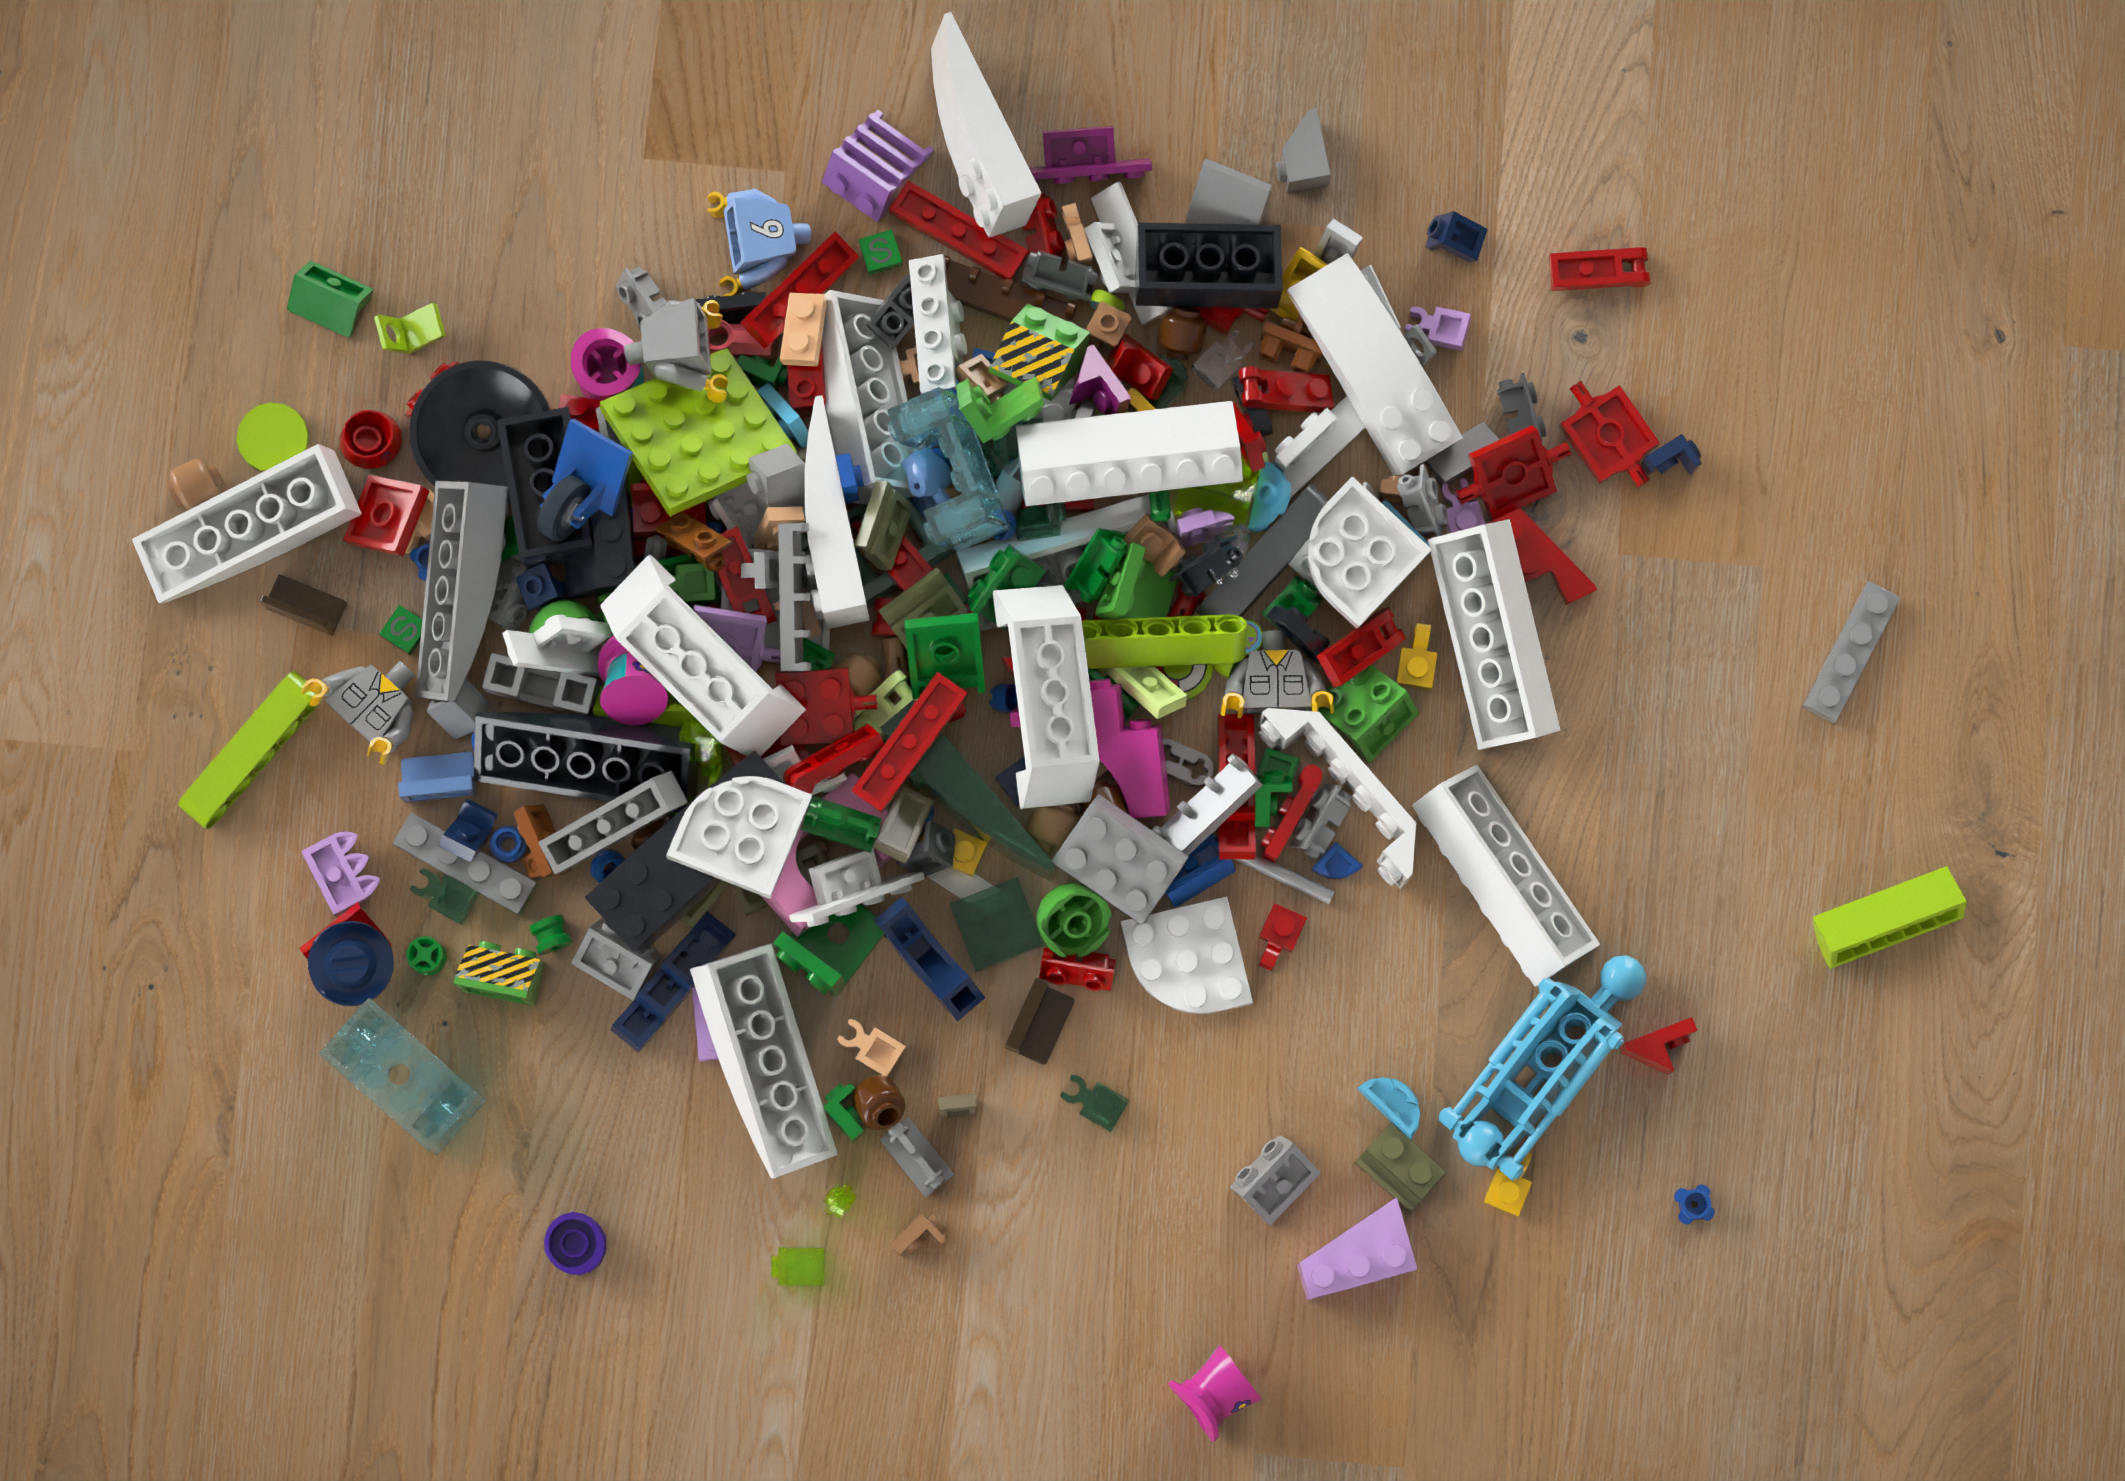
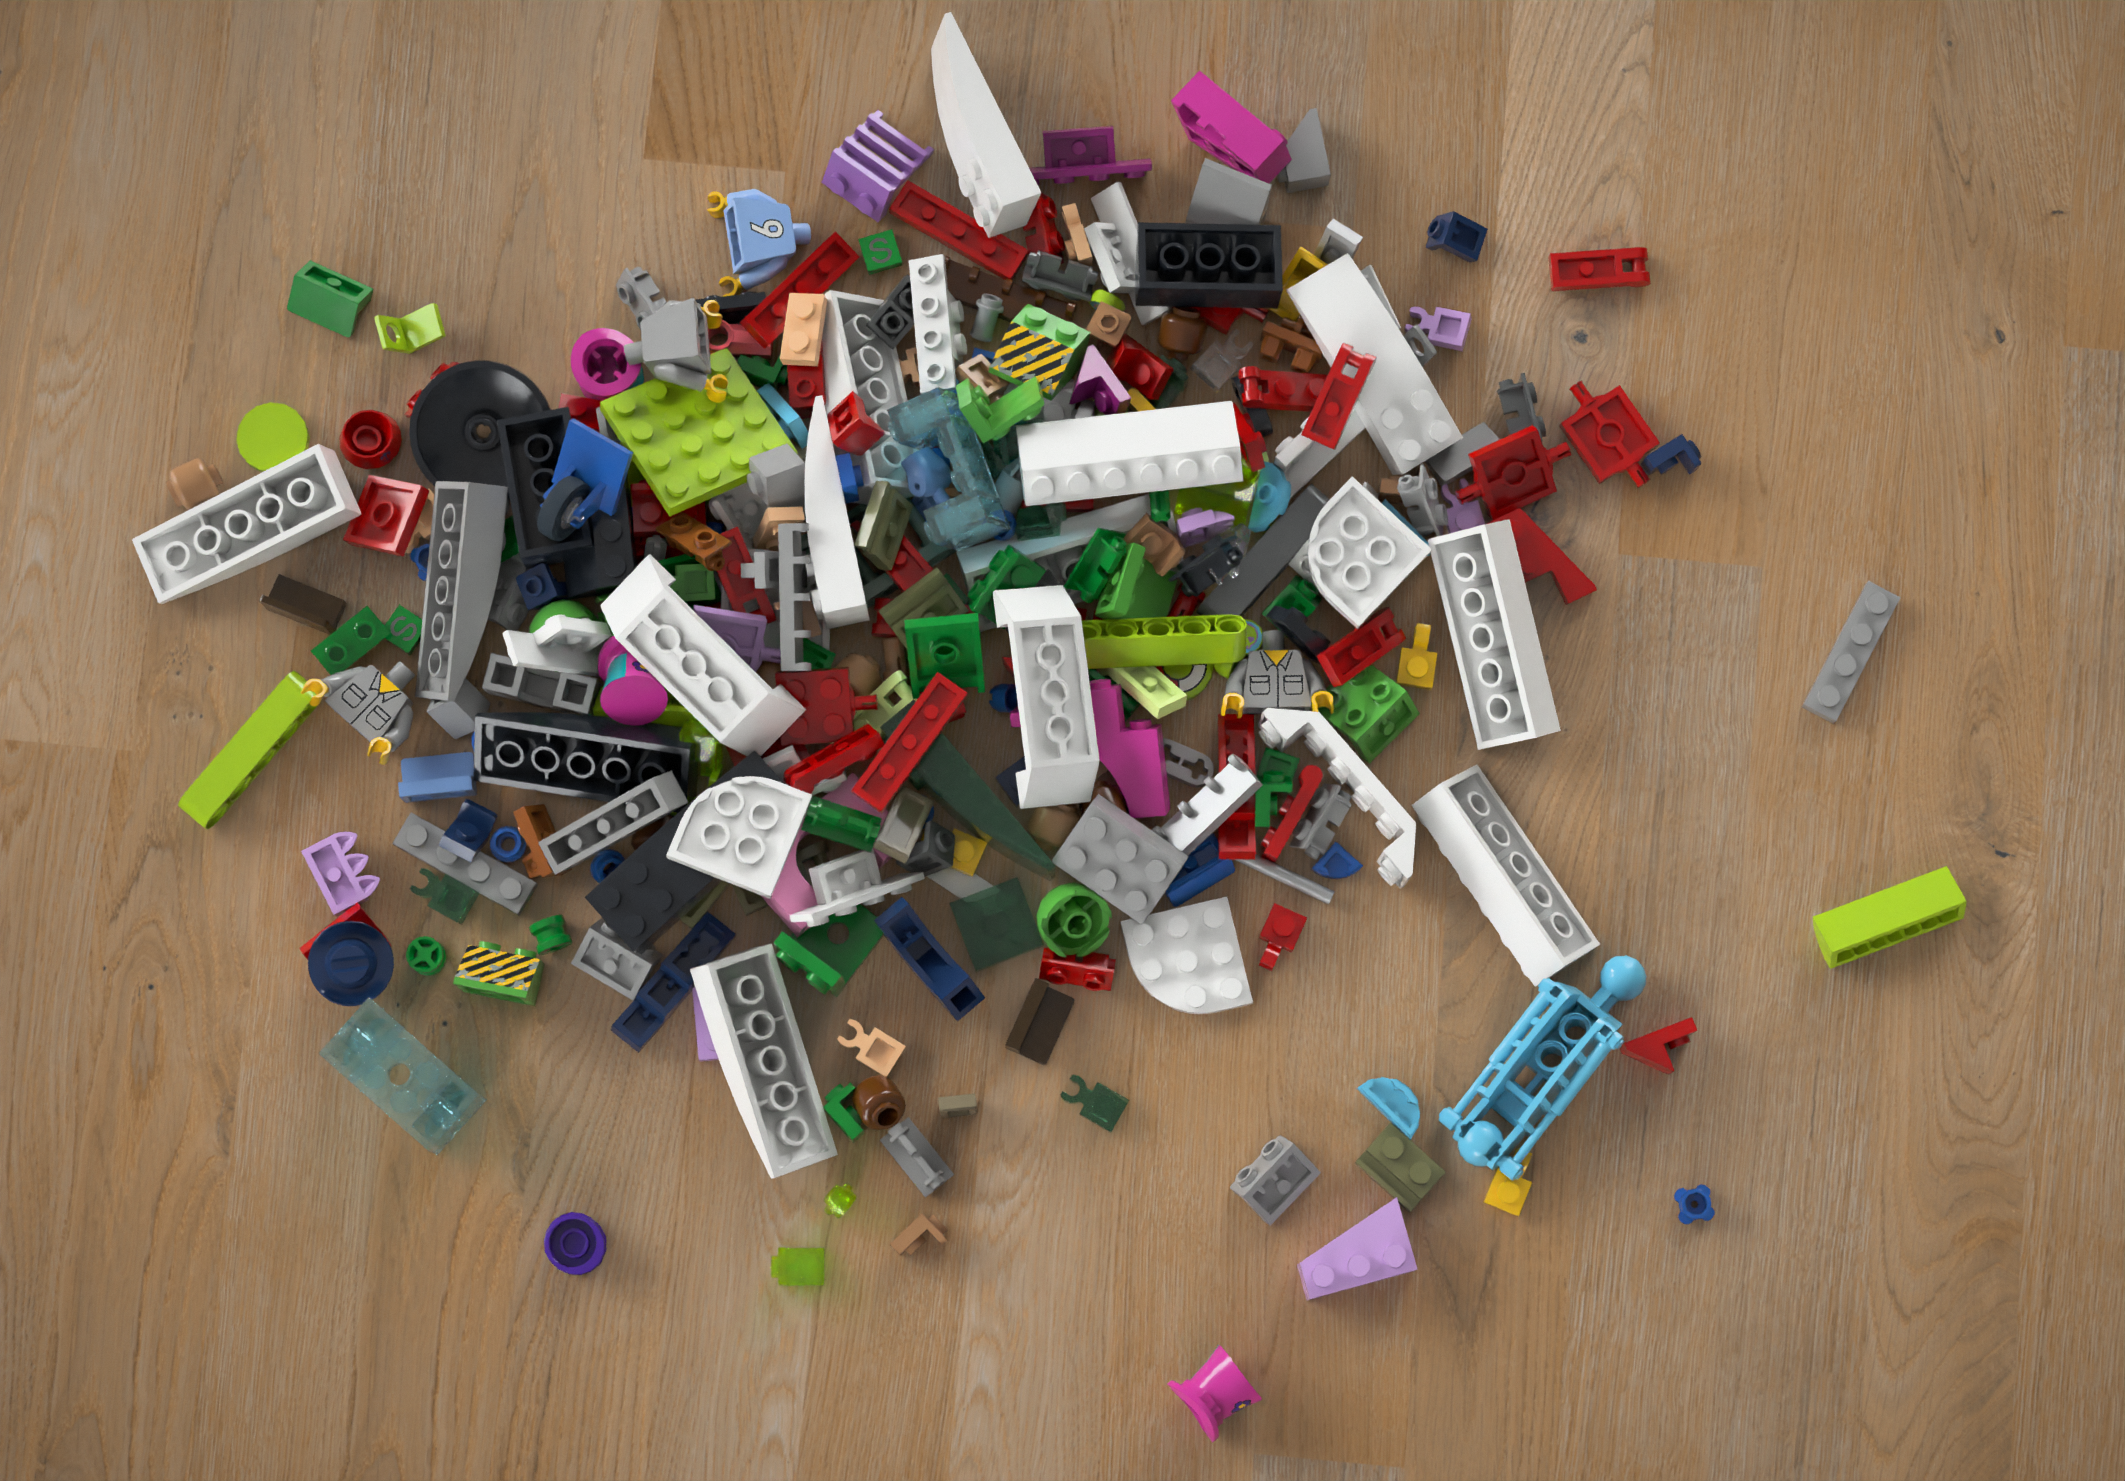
(350, 641): none -> green hinge
(852, 427): none -> red slope
(986, 317): none -> light grey pin
(1229, 130): none -> dark pink wedge
(1338, 397): none -> red plate

